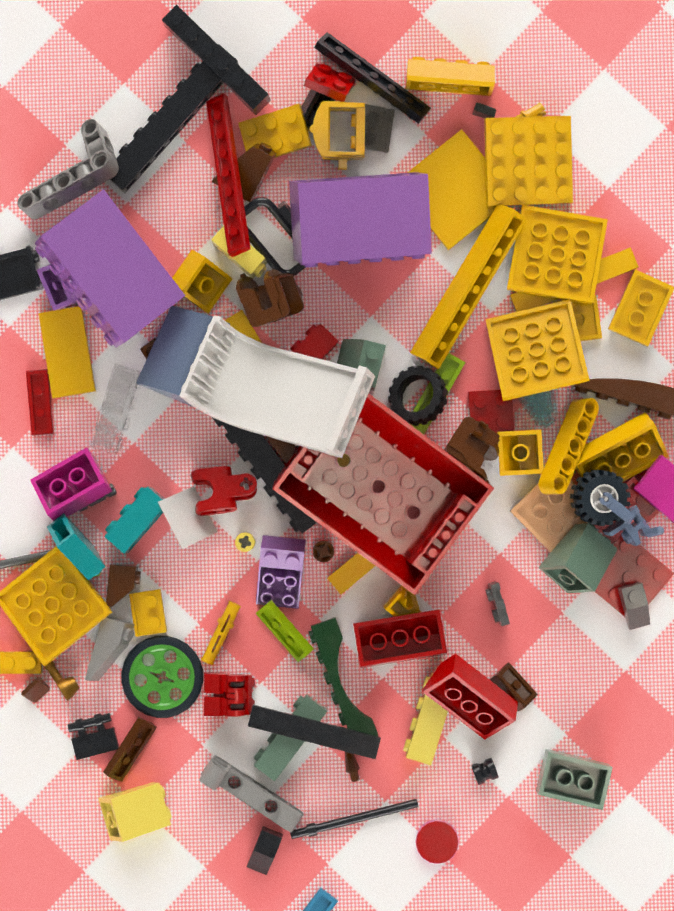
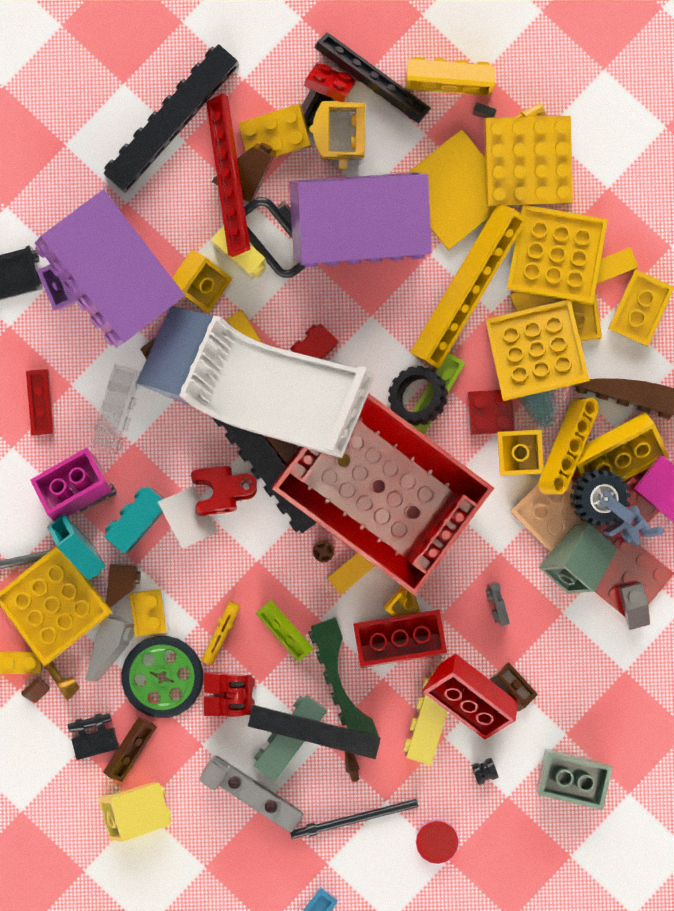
(67, 352): yellow tile -> none
(76, 180): light grey beam -> none
(207, 50): black arch -> none
(239, 545): light yellow bush -> none
(264, 850): black slope -> none
(268, 302): reddish brown animal -> none
(280, 571): medium lavender slope -> none
(362, 353): sand green slope -> none
(378, 127): clear smoke plate -> none
(473, 444): reddish brown animal -> none

